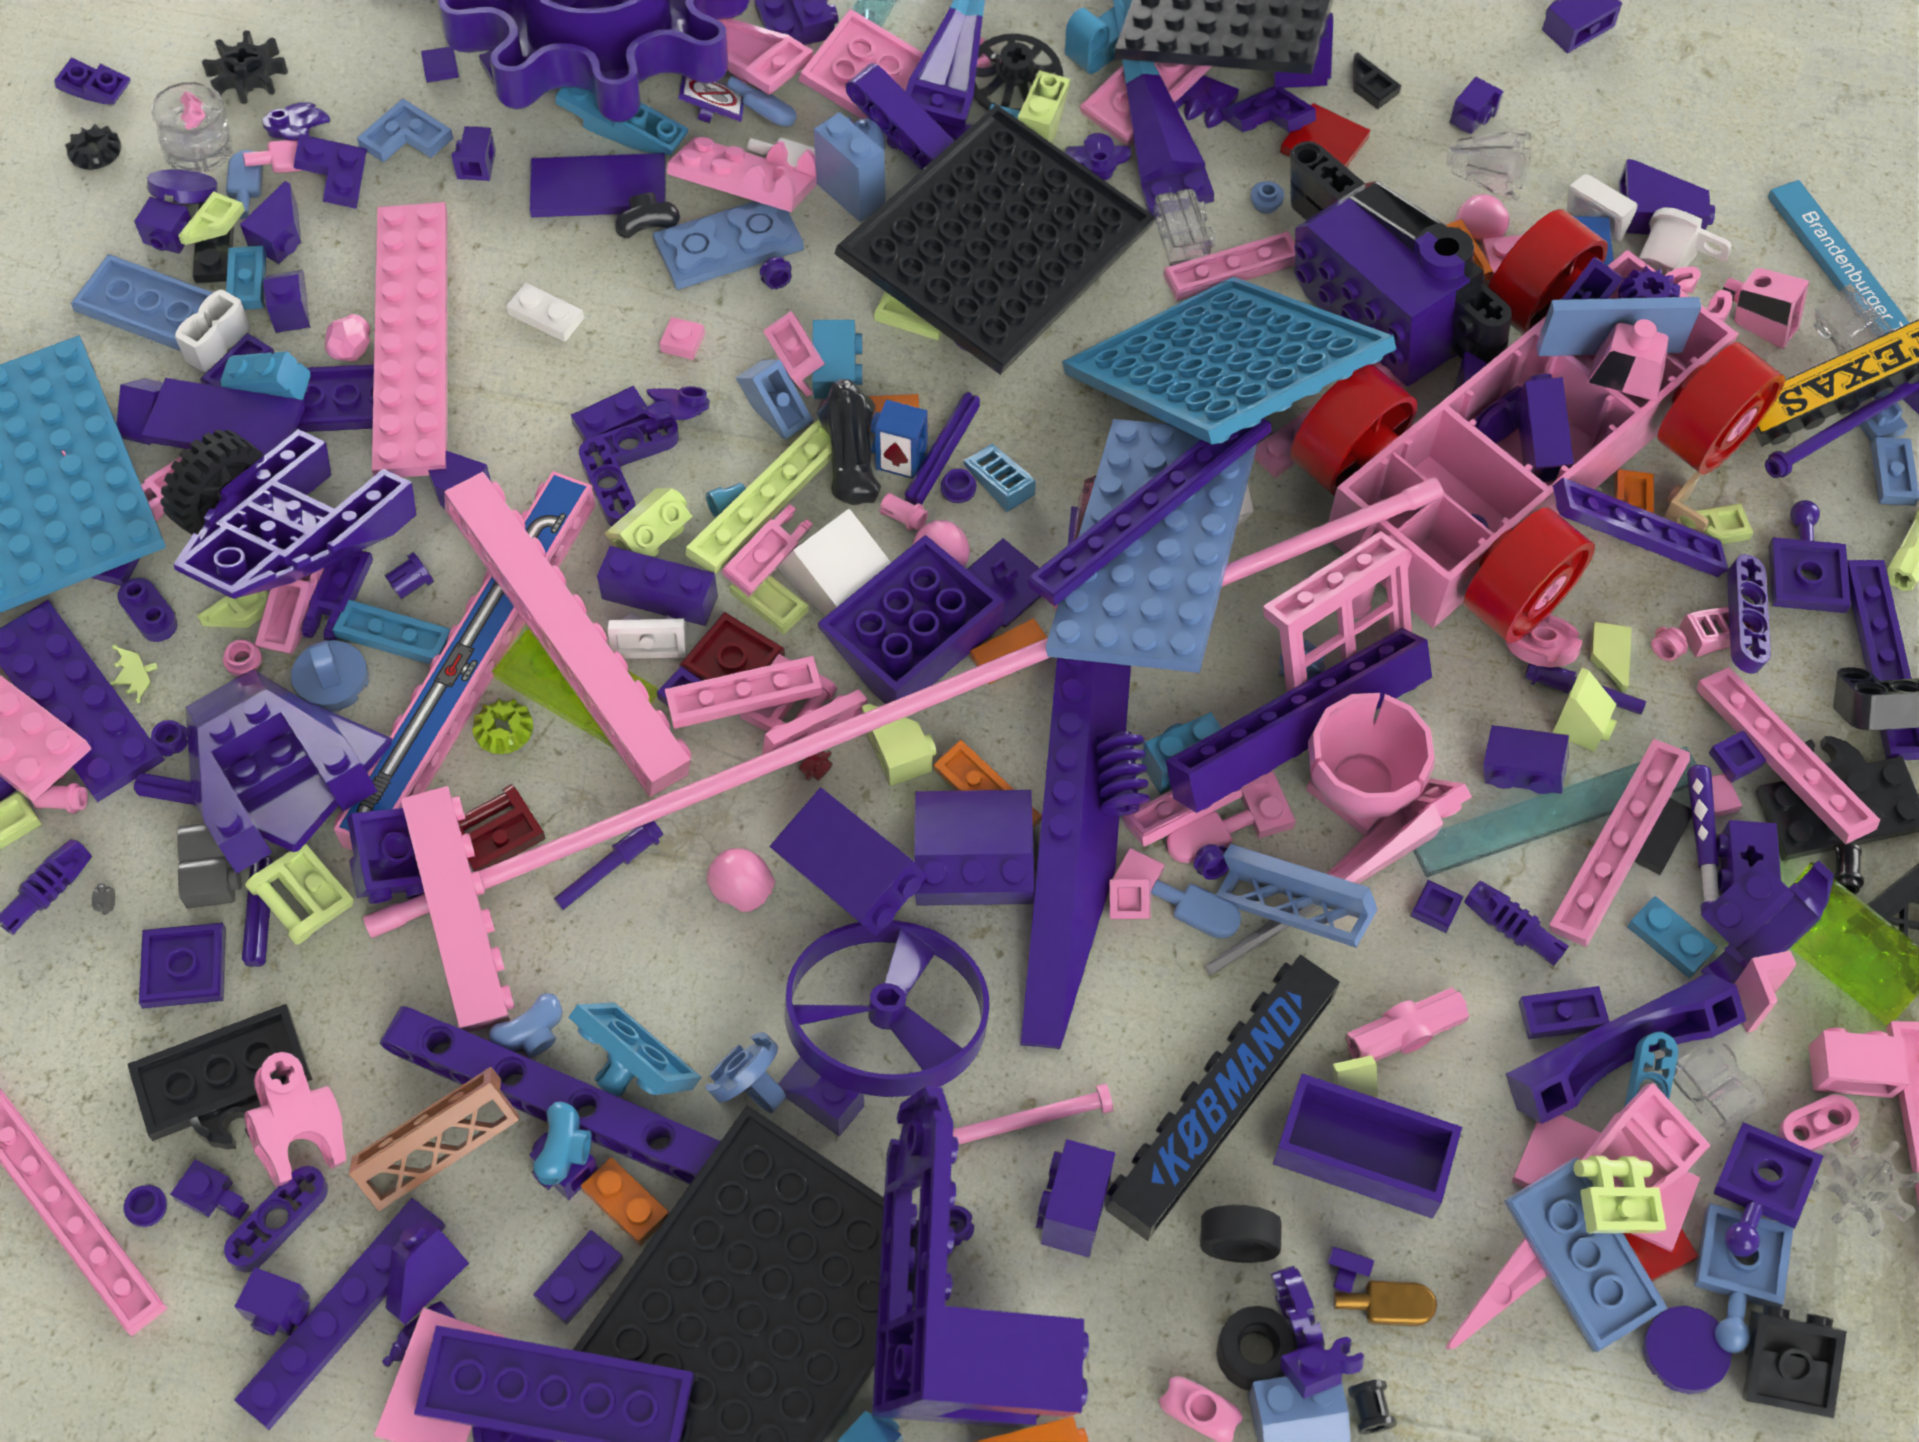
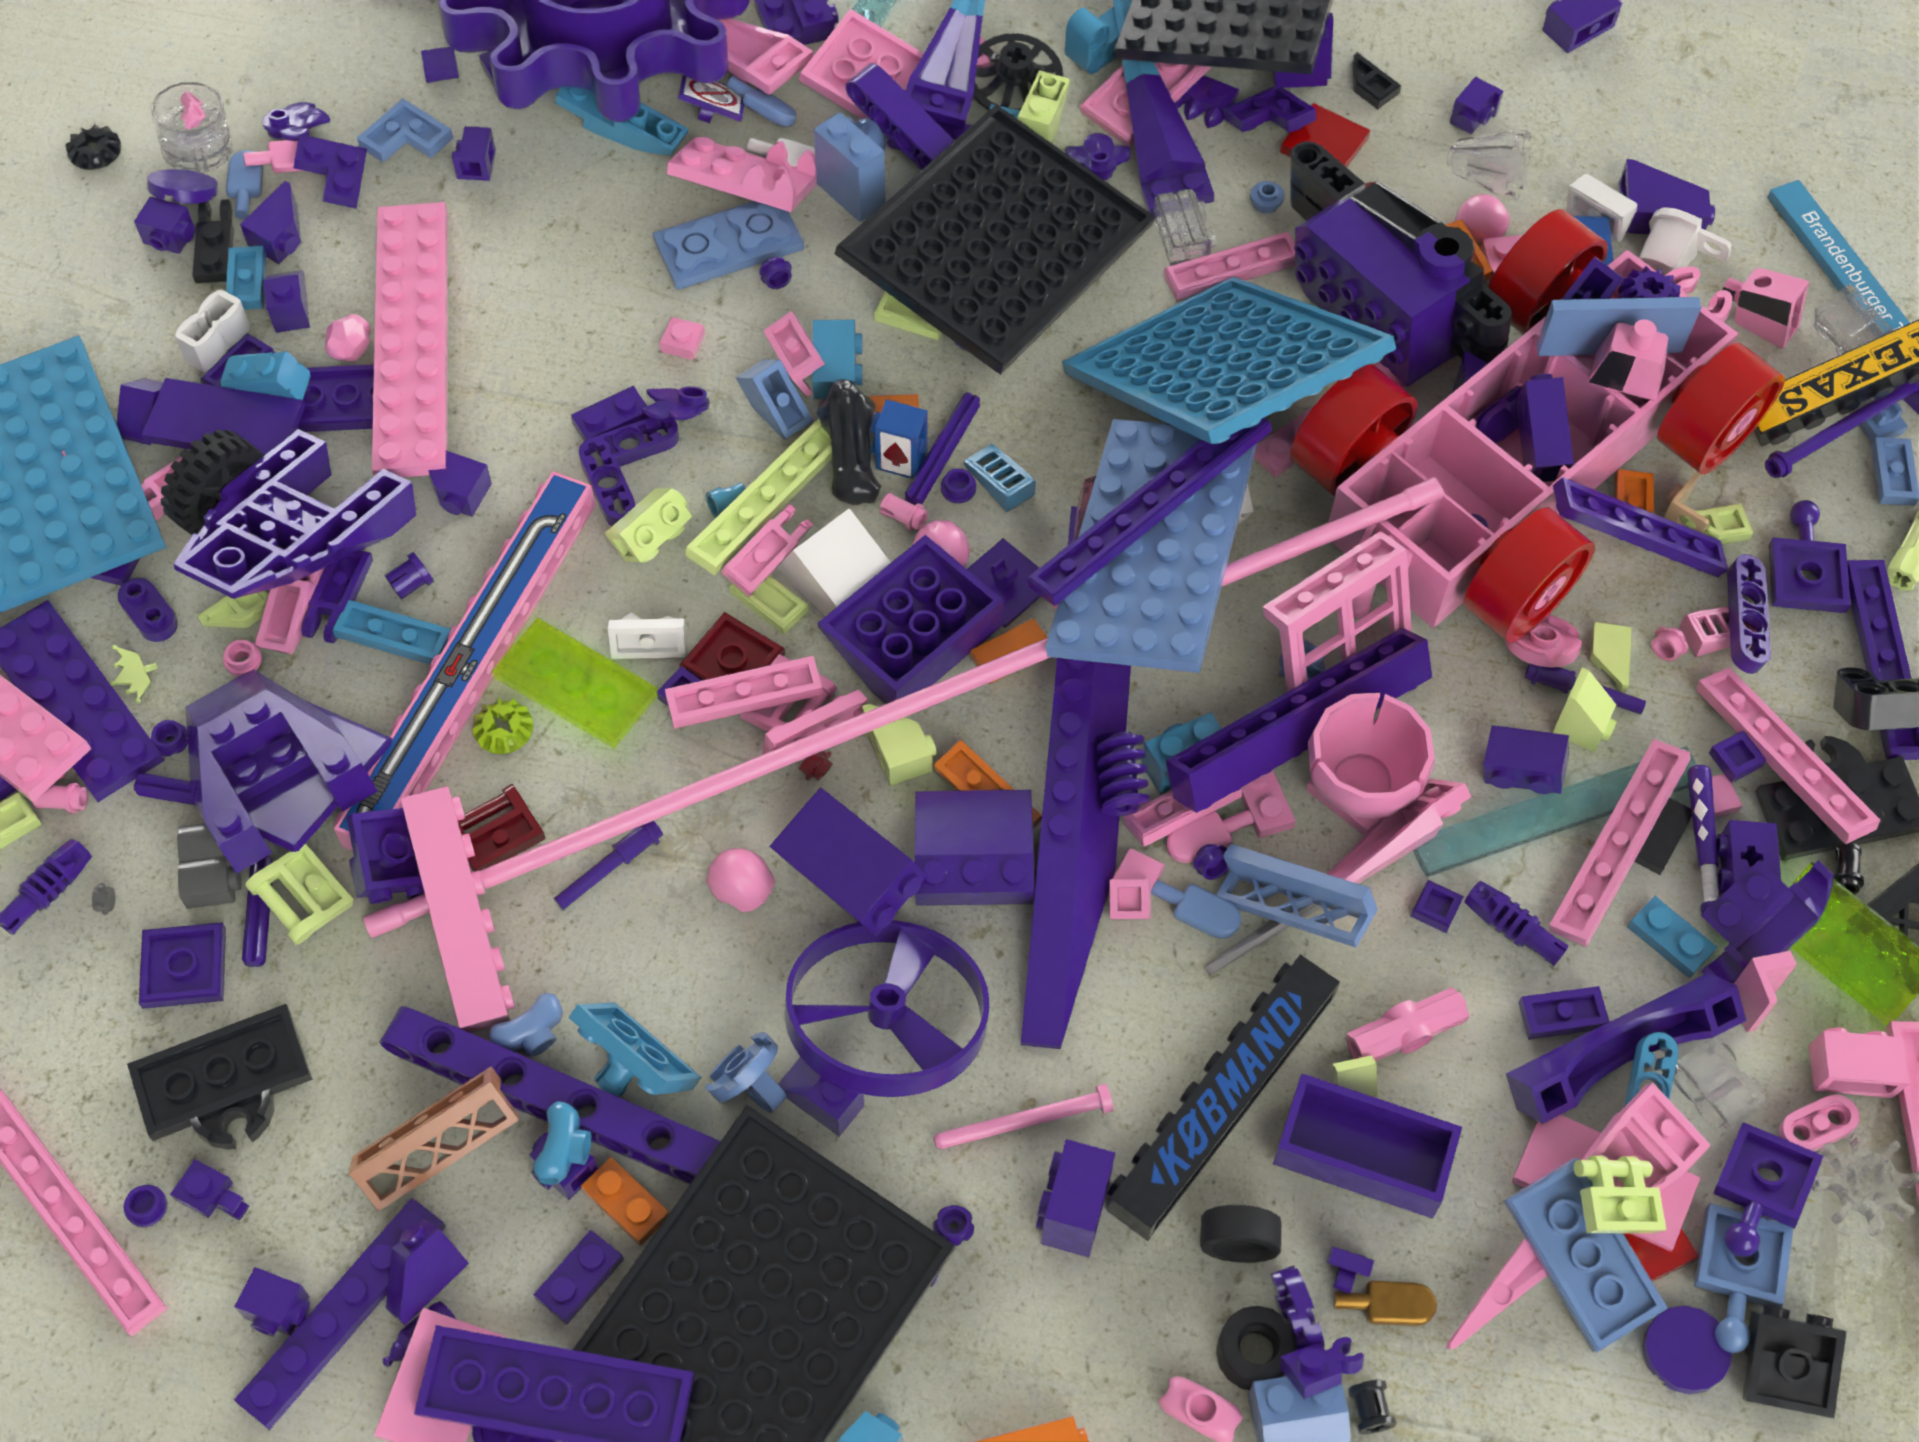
(91, 84): dark purple slope -> none
(139, 300): medium blue tile -> none
(212, 219): yellowish green tile -> none
(245, 66): black gear -> none
(276, 1200): dark purple beam -> none
(291, 1114): bright pink piece -> none
(330, 674): medium blue tile -> none
(545, 312): white plate -> none
(568, 634): bright pink brick -> none
(594, 183): dark purple tile -> none
(645, 214): black piece -> none
(657, 585): dark purple brick -> none
(956, 1359): dark purple bracket -> none

